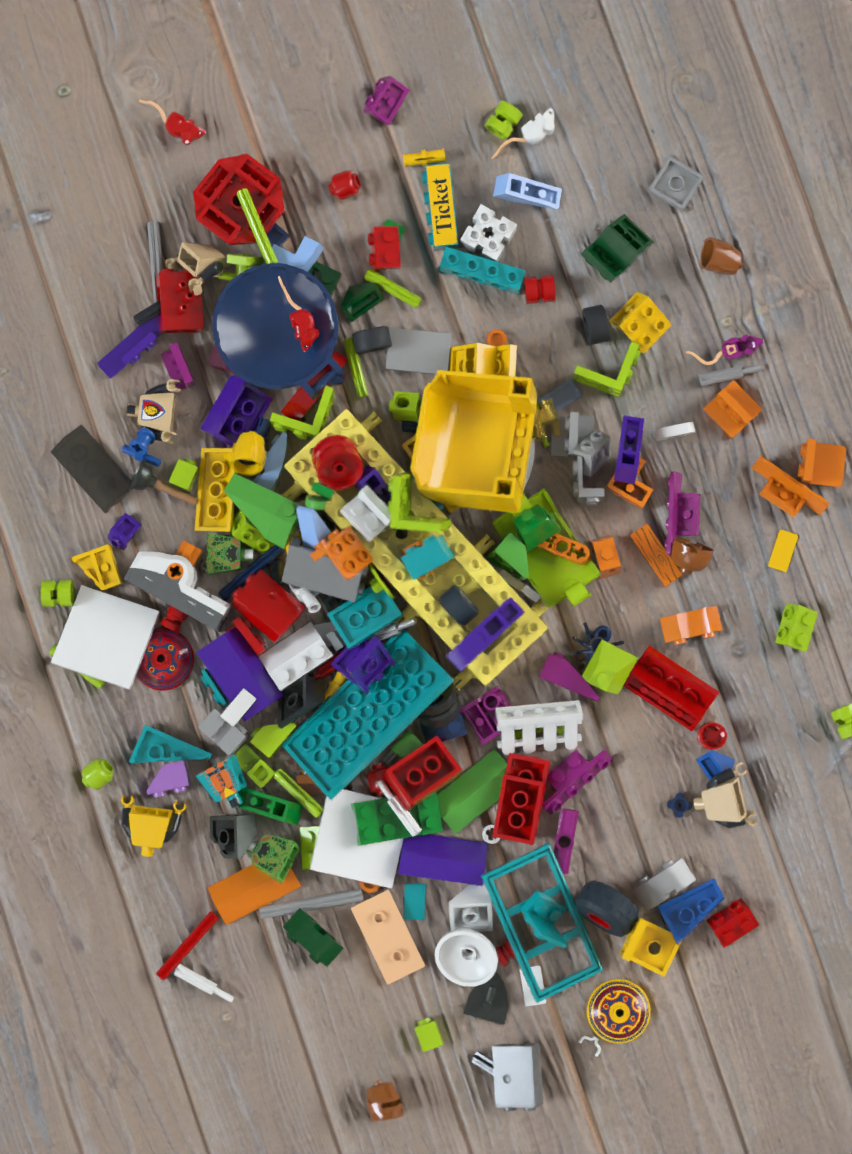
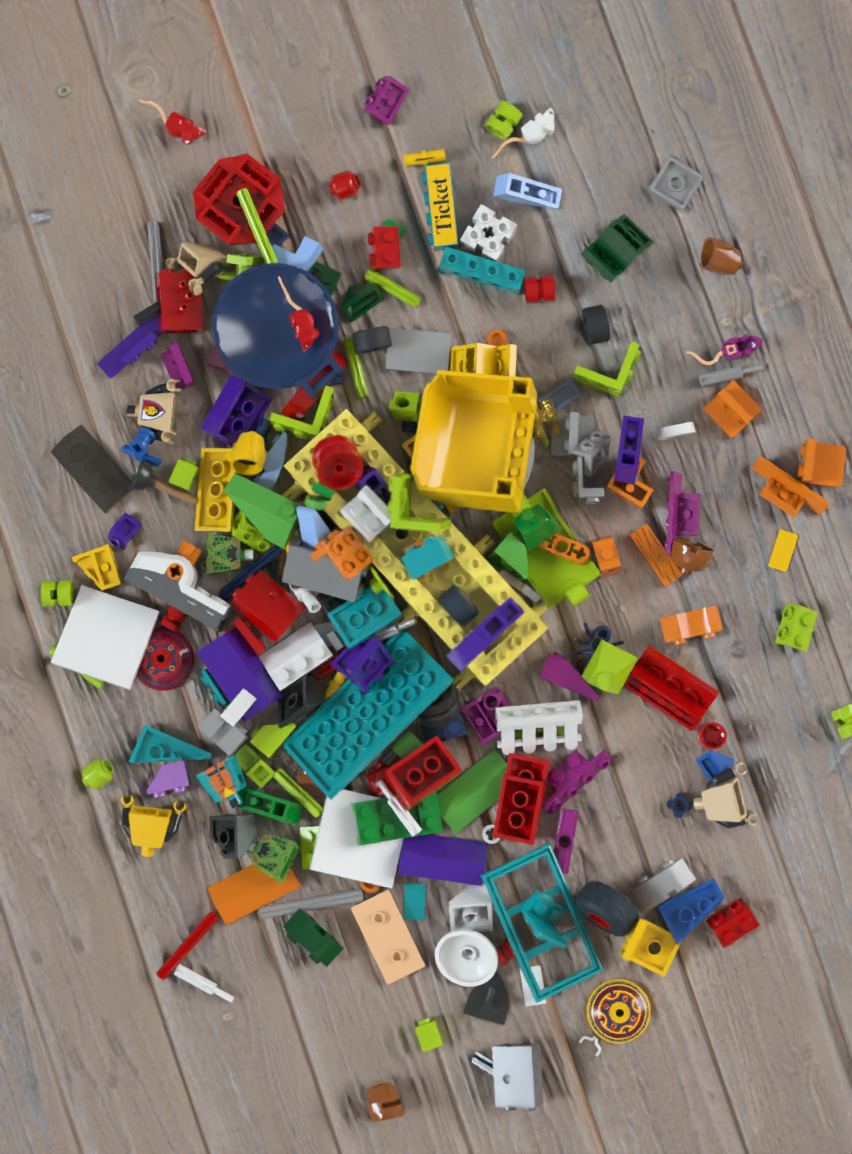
(641, 321): yellow bracket -> none

